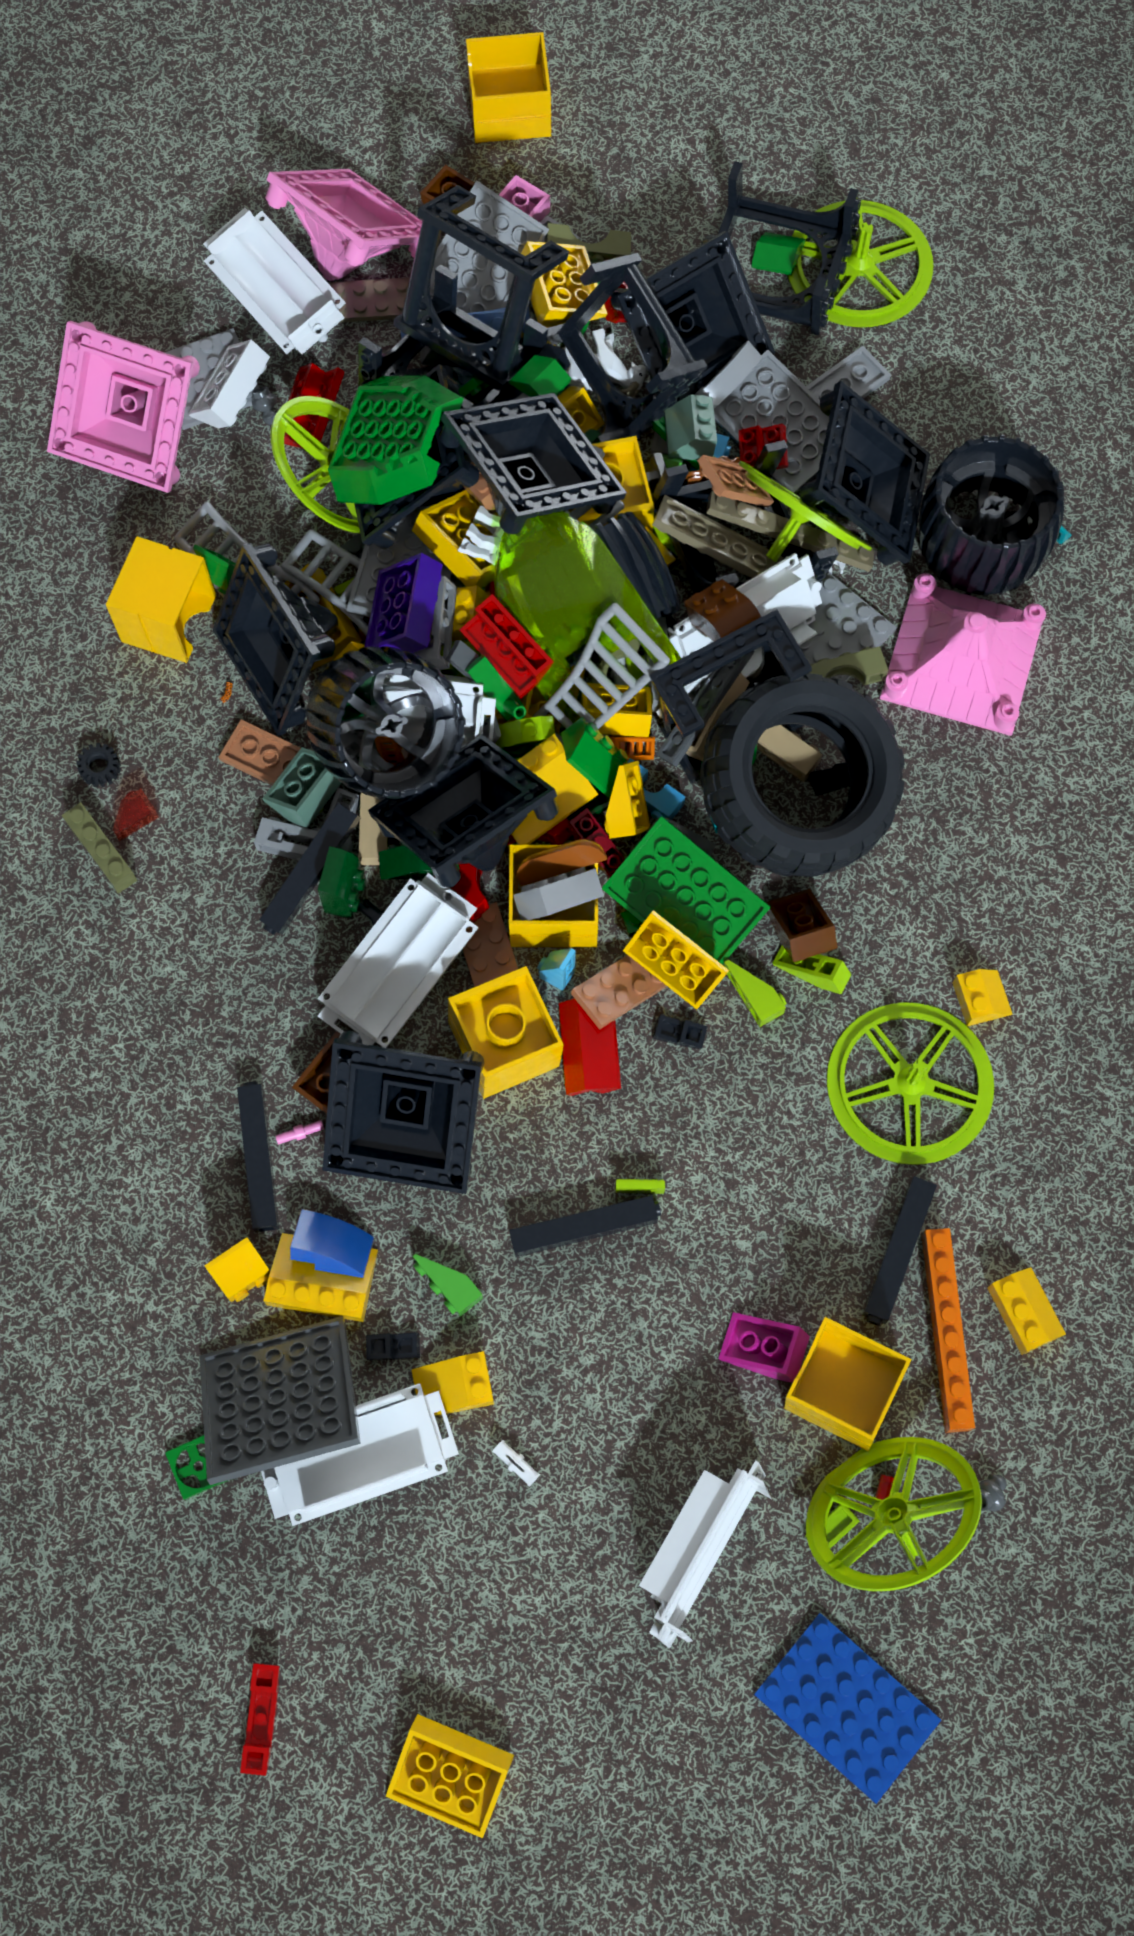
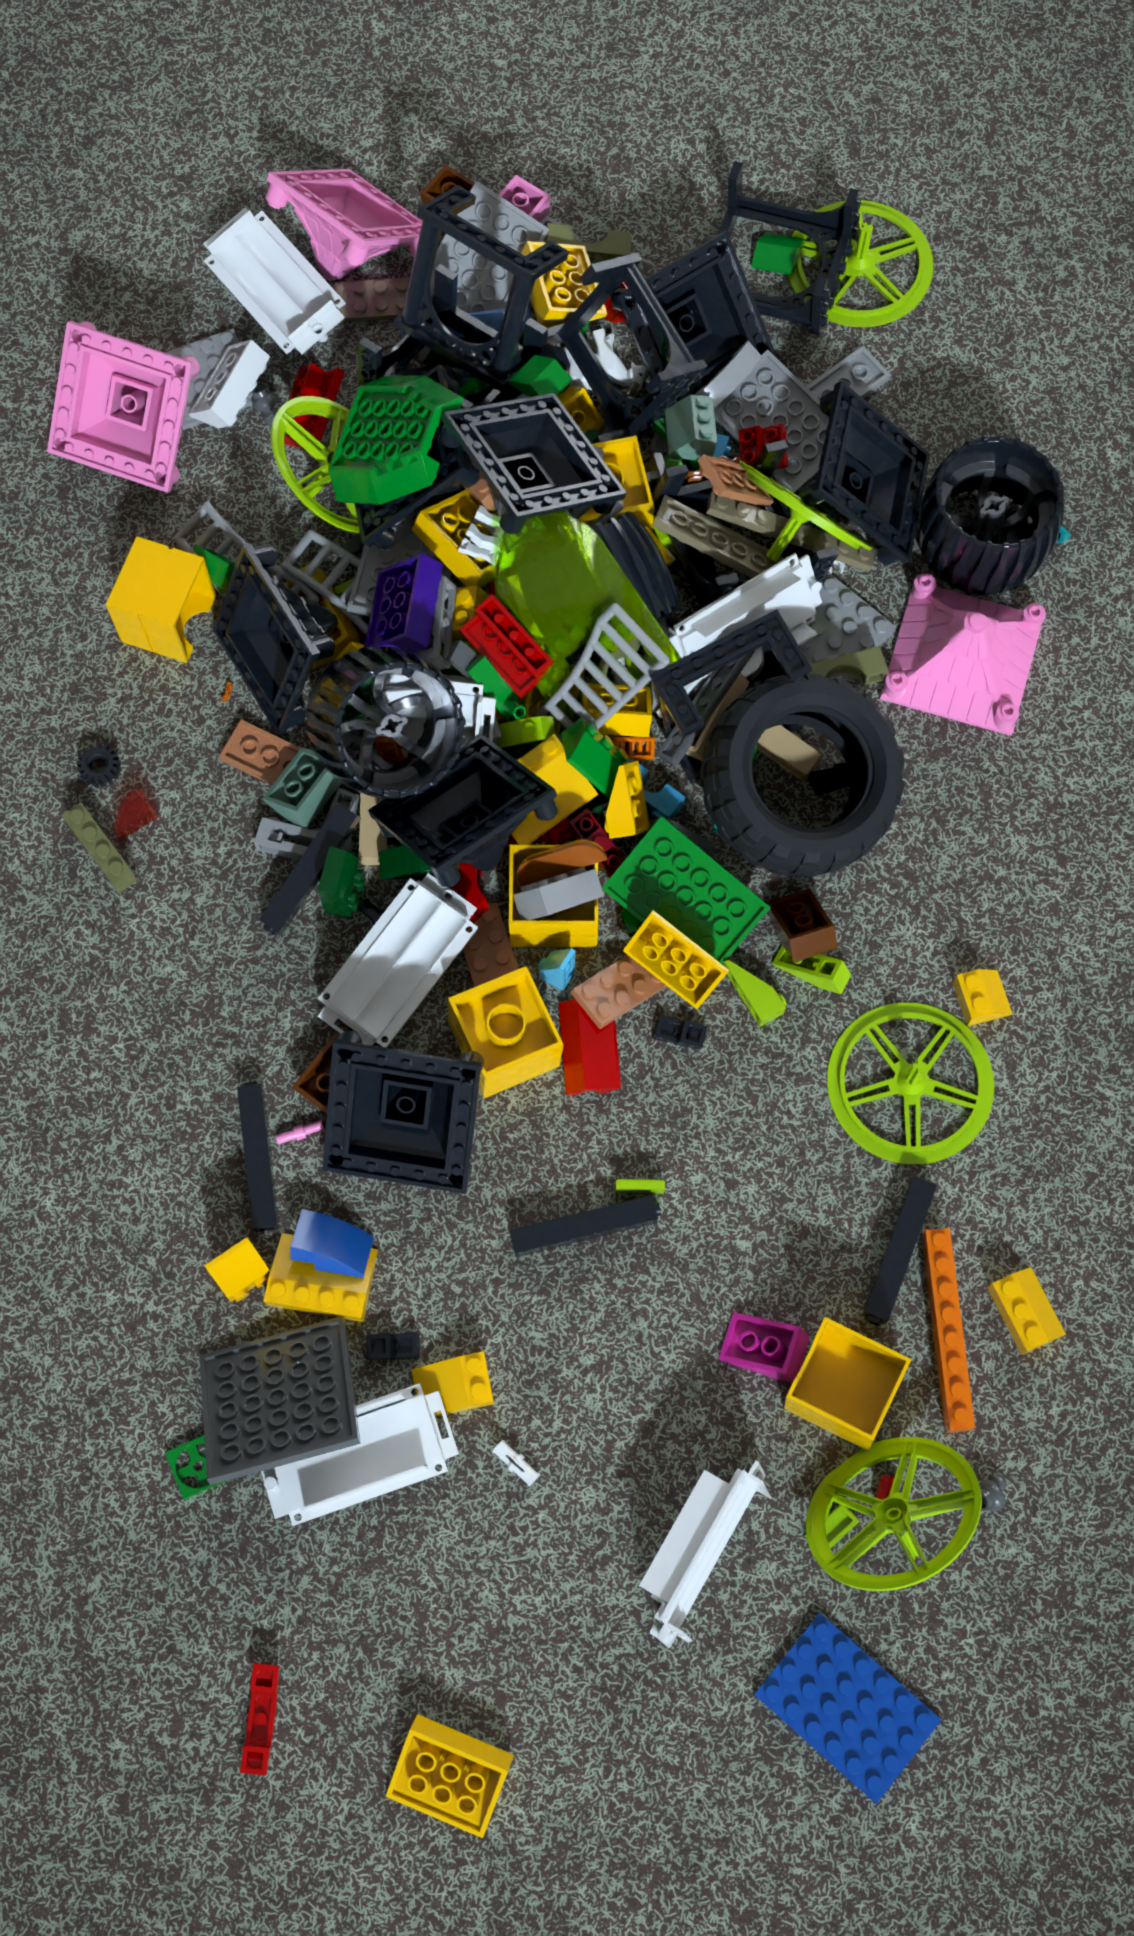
(453, 1285): bright green slope -> none
(509, 87): yellow piece -> none
(720, 610): reddish brown brick -> none

